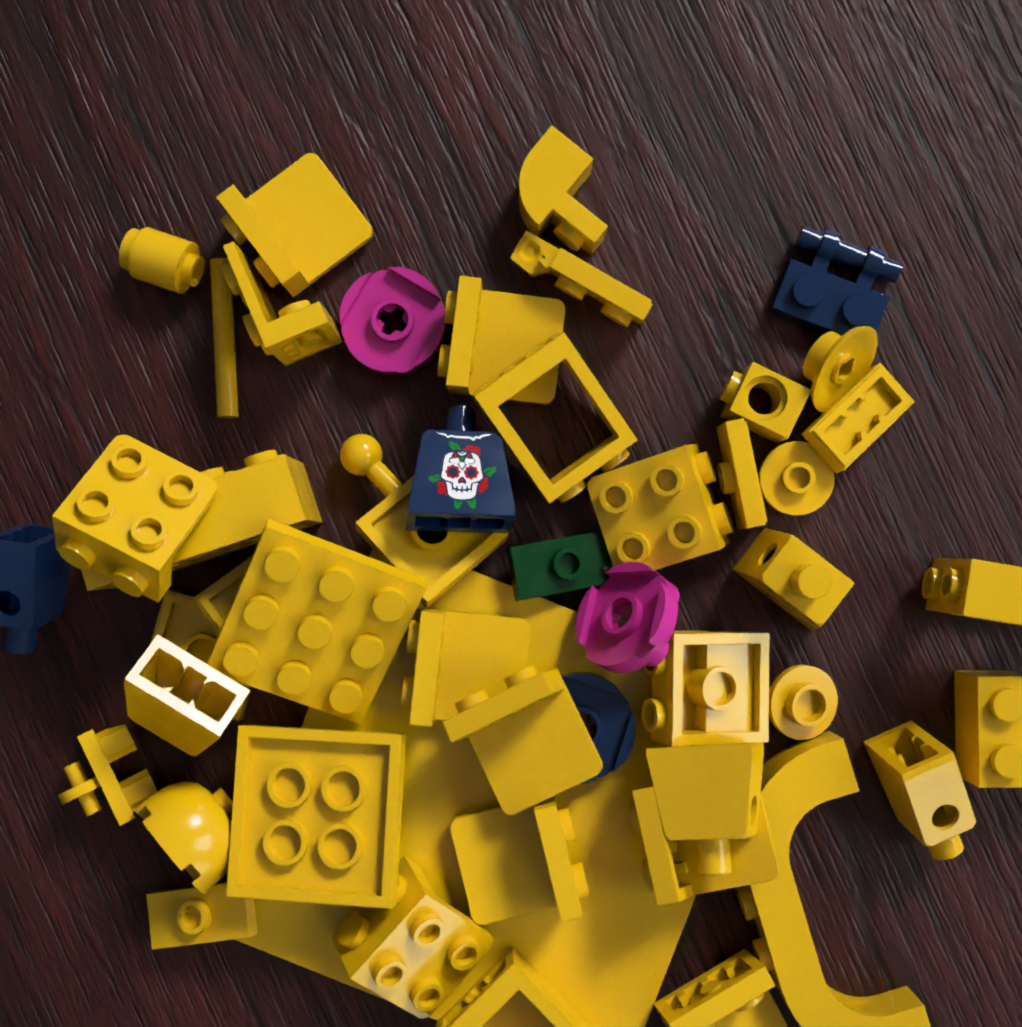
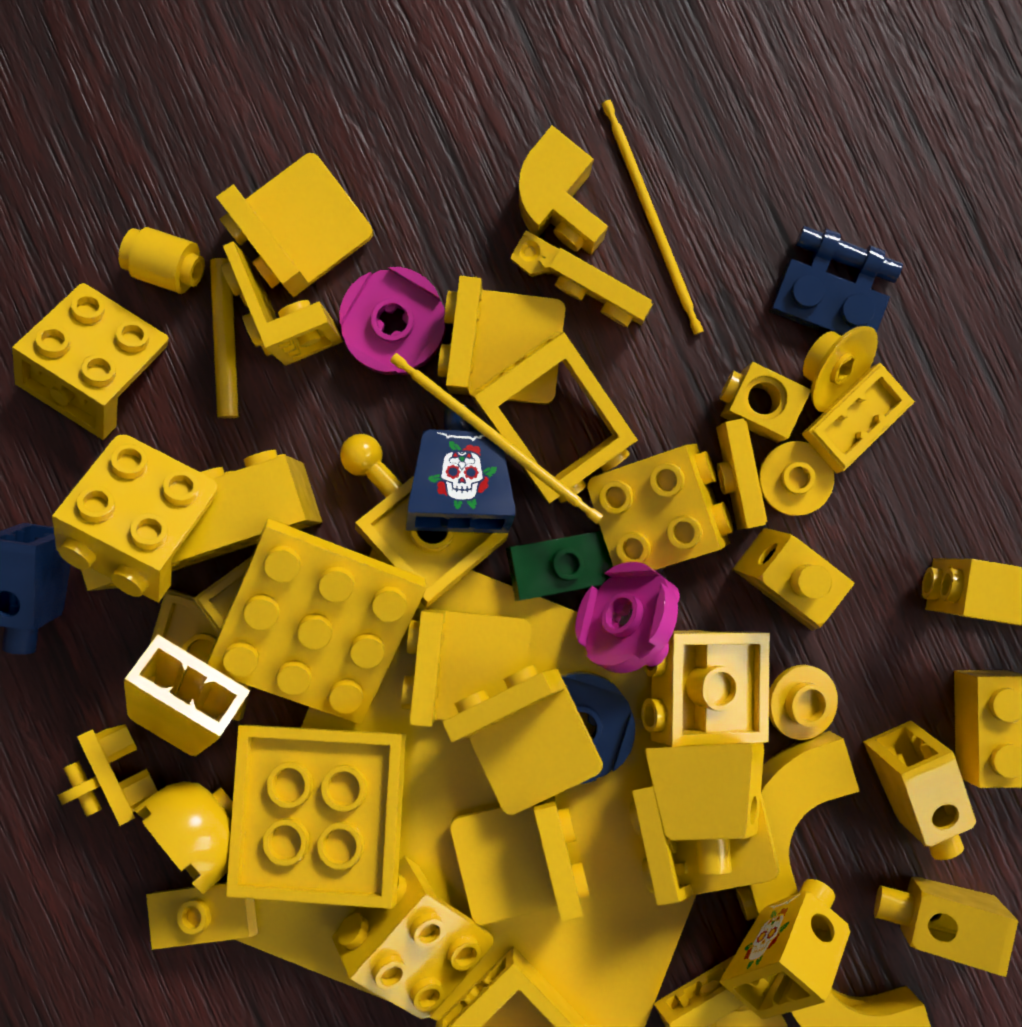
(86, 357): none -> yellow bracket
(496, 438): none -> yellow piece
(652, 217): none -> yellow piece
(789, 953): none -> yellow torso
(969, 927): none -> yellow torso

